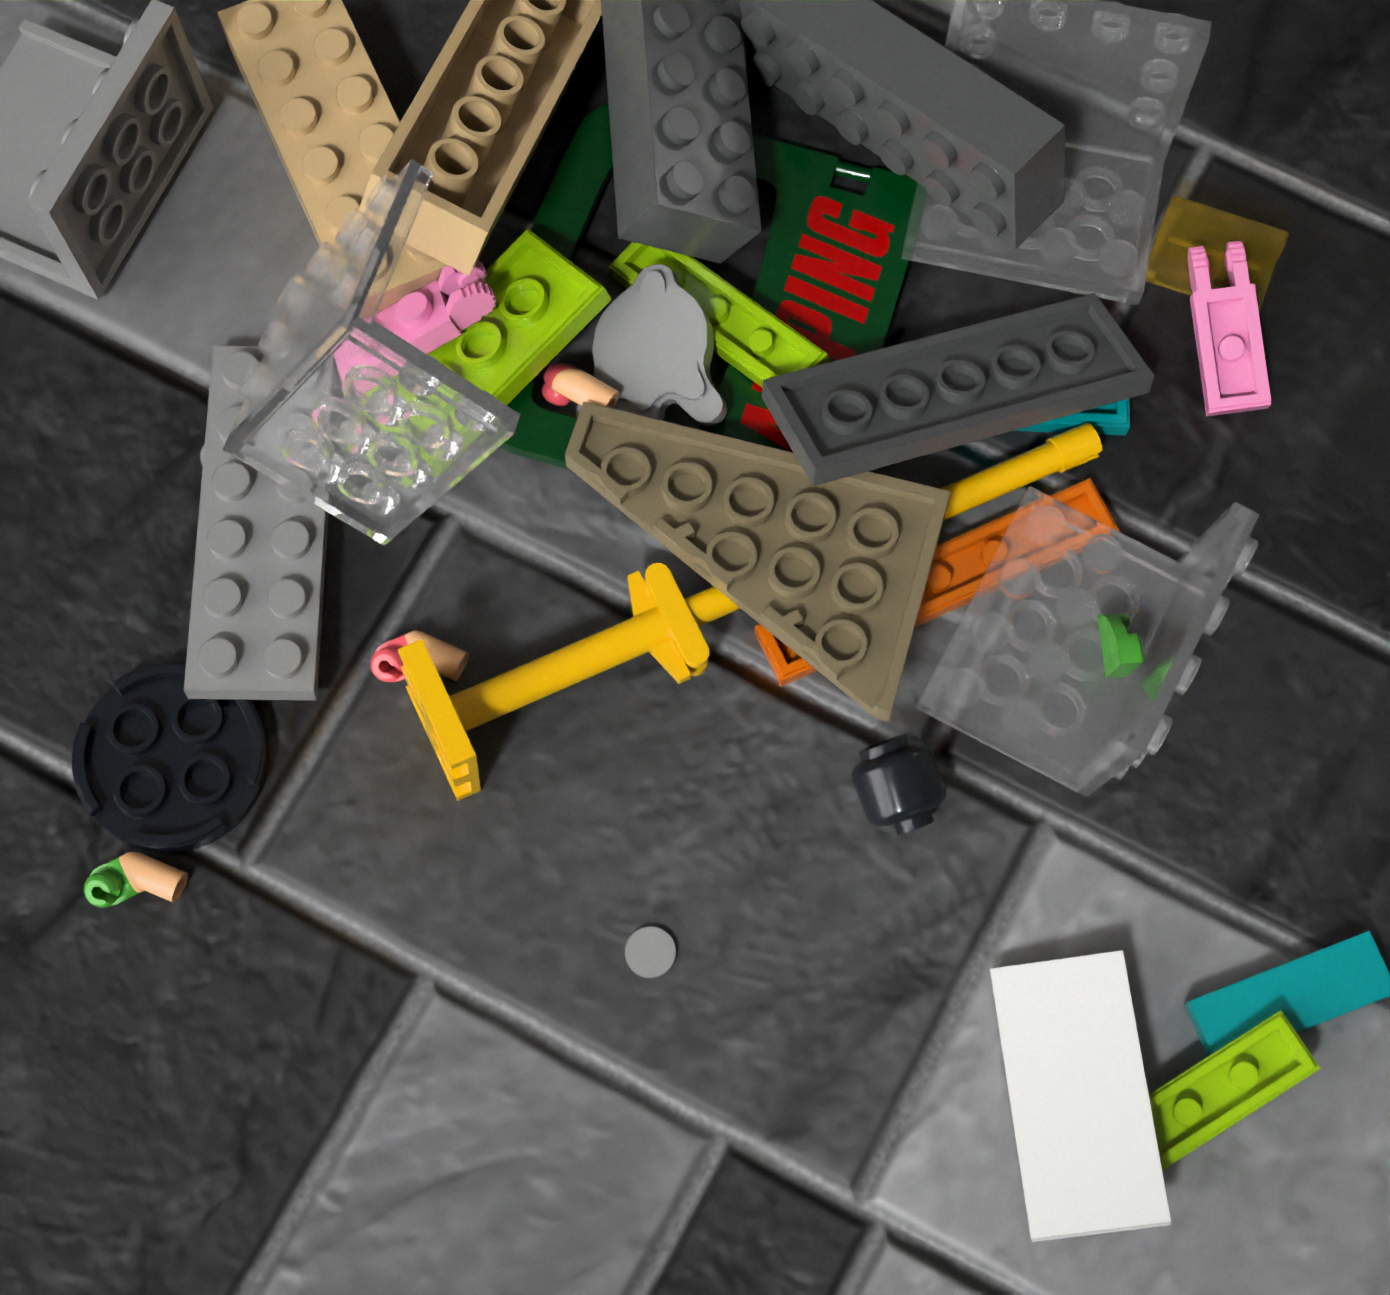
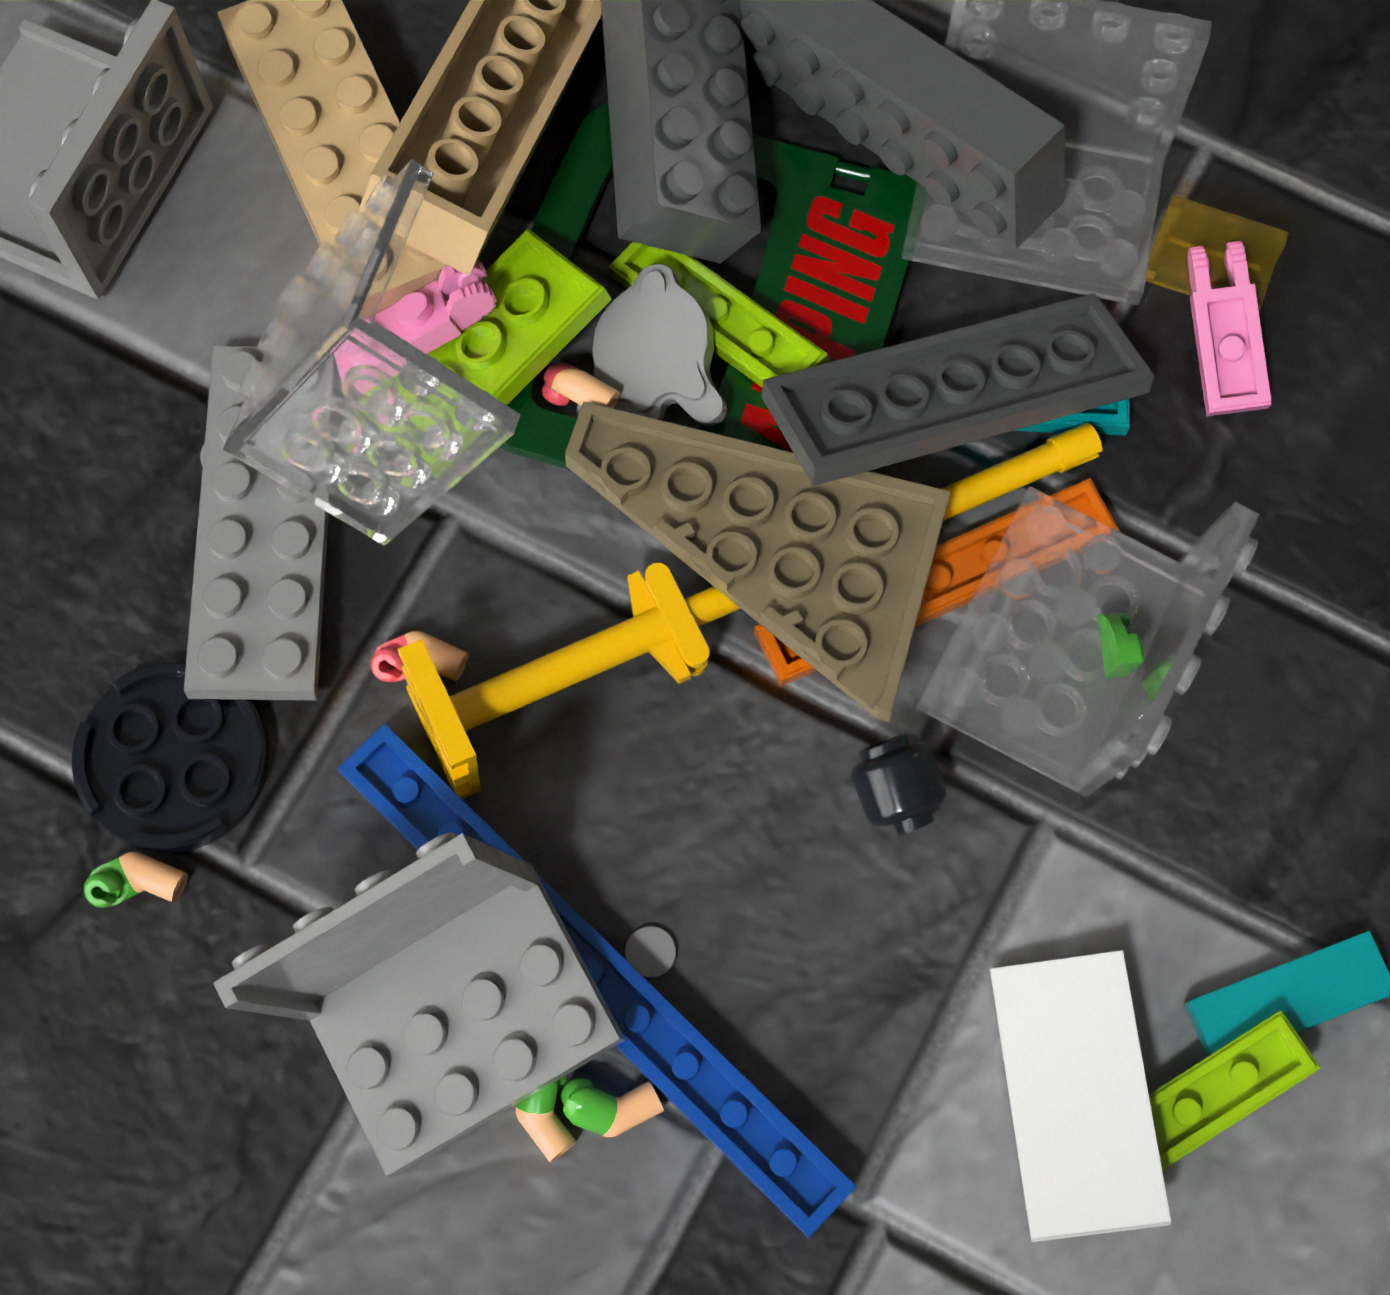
(434, 995): none -> light grey bracket
(543, 1124): none -> light nougat arm
(605, 1113): none -> arm
(656, 1035): none -> blue plate

